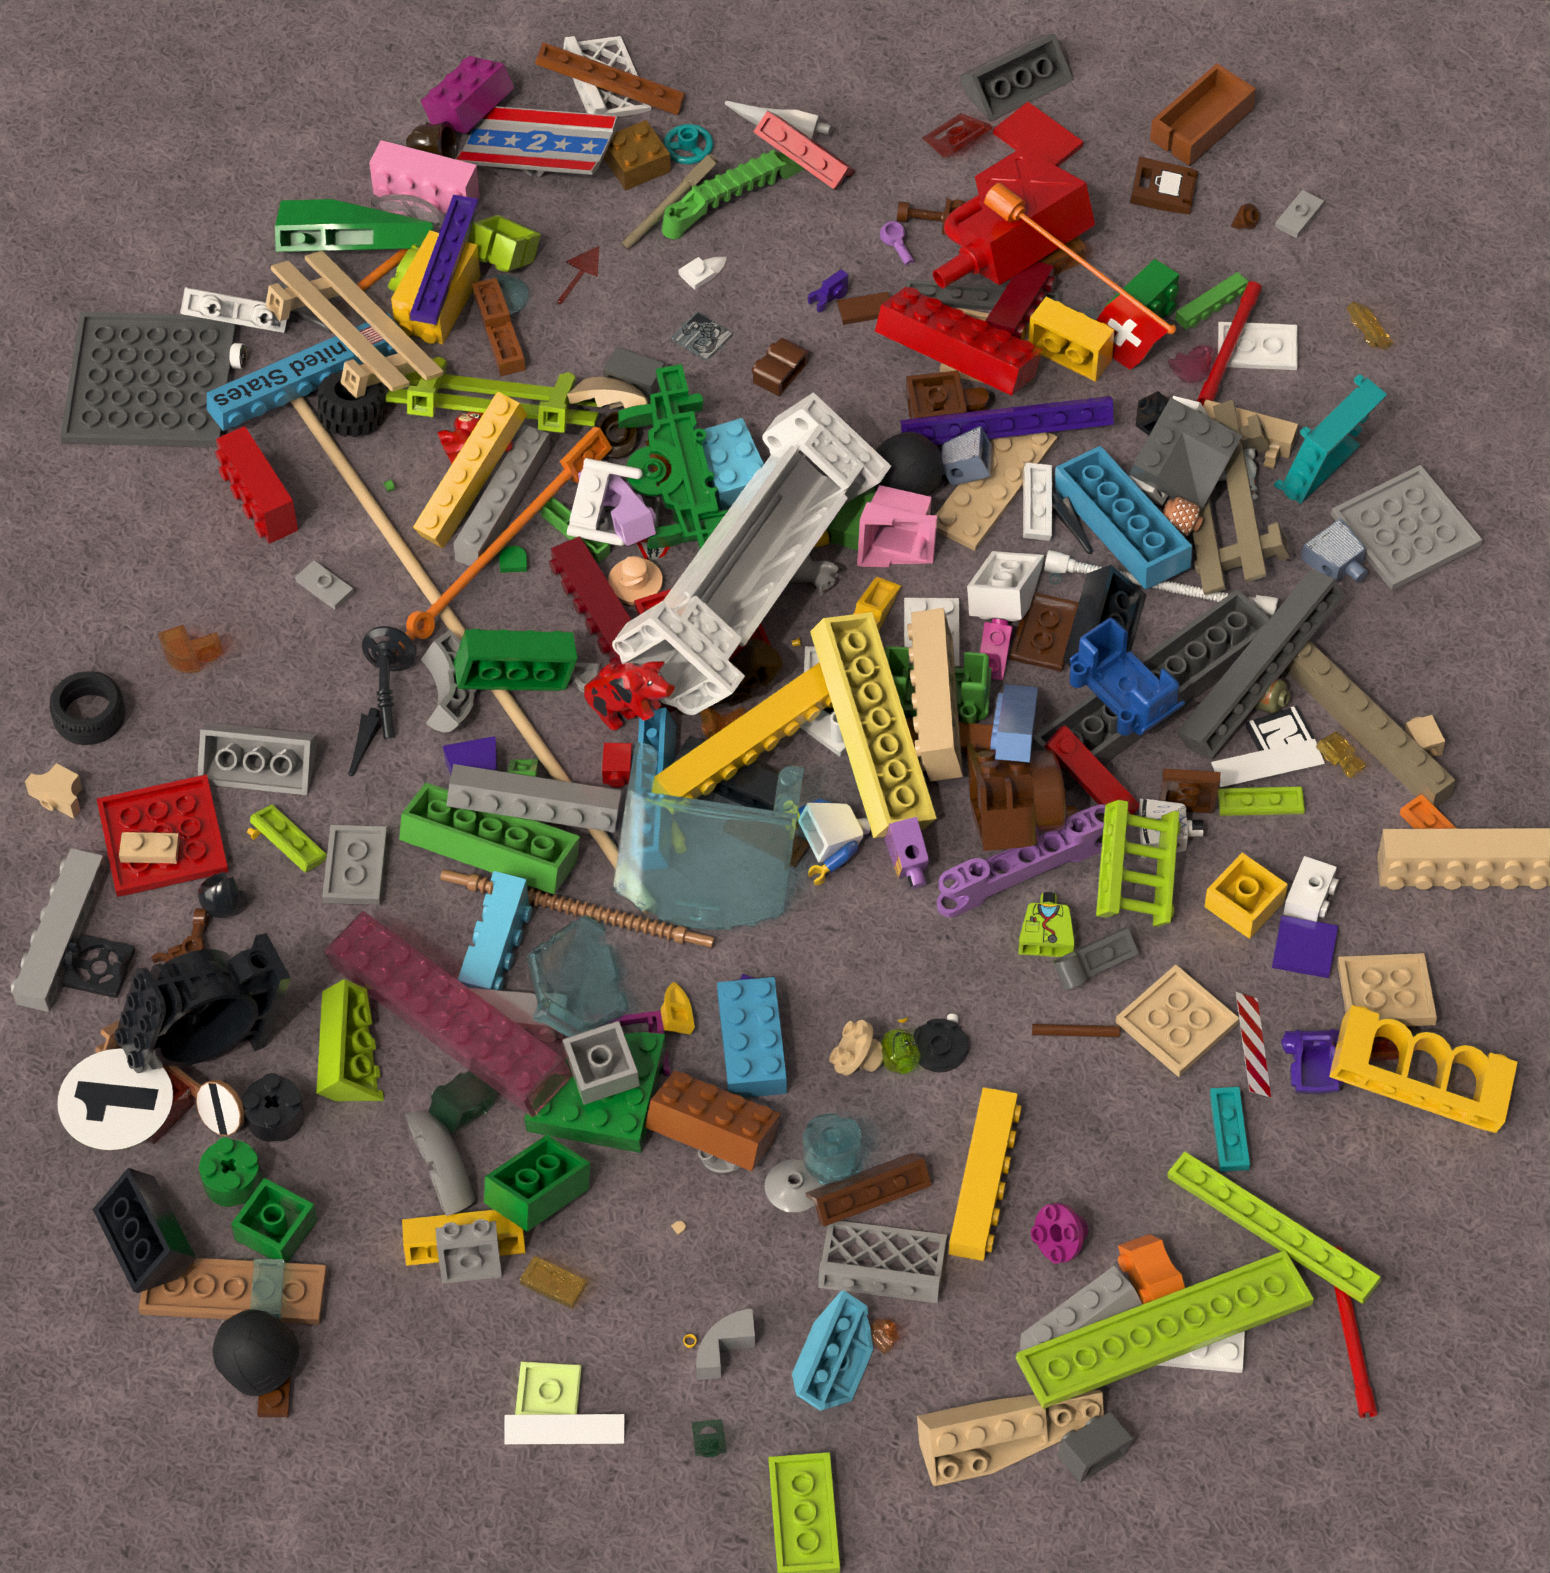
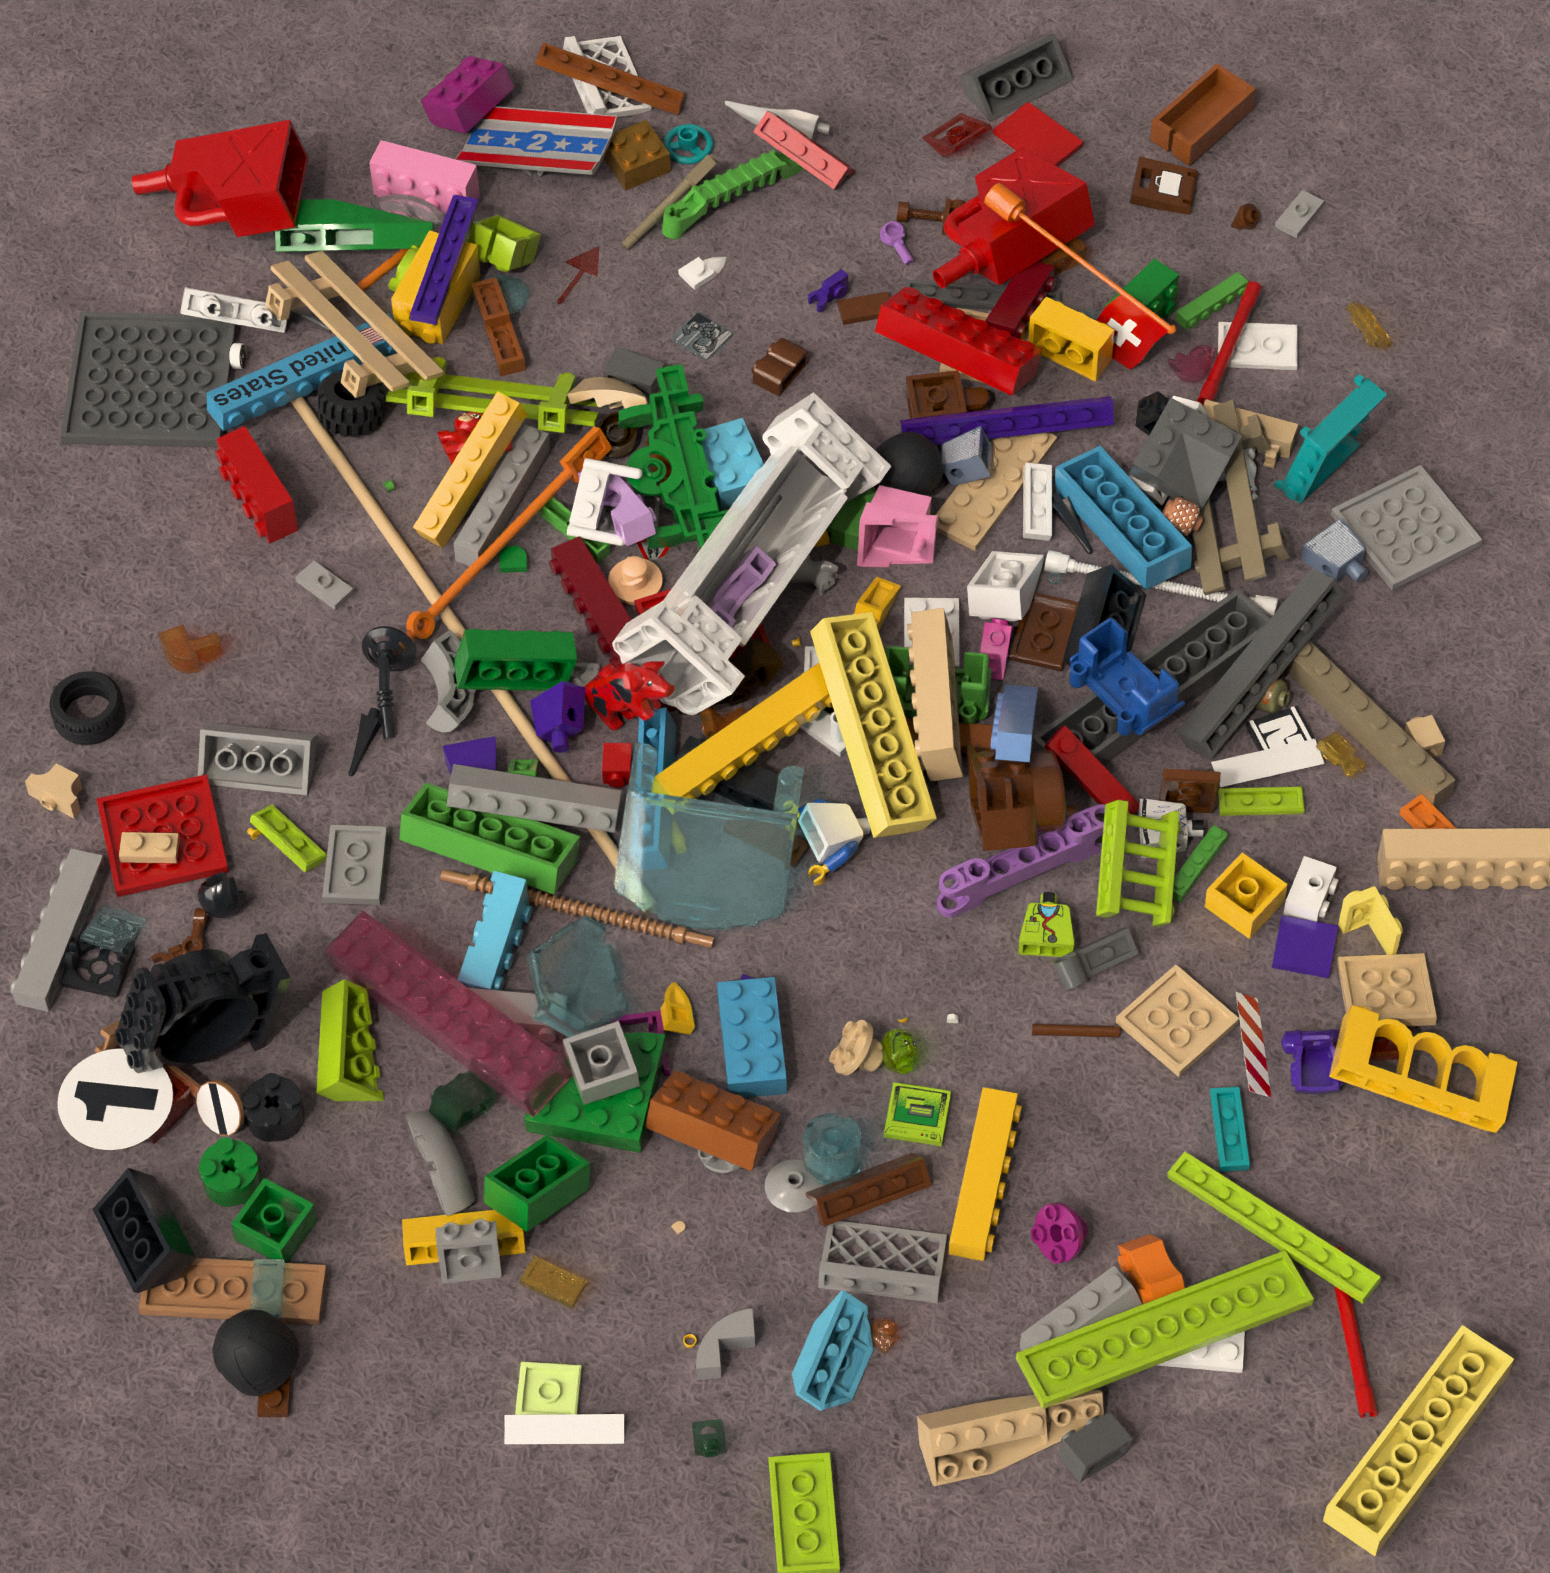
(113, 929): none -> clear light blue piece
(243, 174): none -> red piece
(434, 139): dark brown helmet -> none
(559, 714): none -> dark purple torso
(741, 580): none -> lavender arch
(906, 842): medium lavender torso -> none
(917, 1114): none -> lime tile
(941, 1055): black tile -> none
(1198, 862): none -> bright green piece
(1372, 909): none -> light yellow bracket
(1418, 1440): none -> light yellow brick

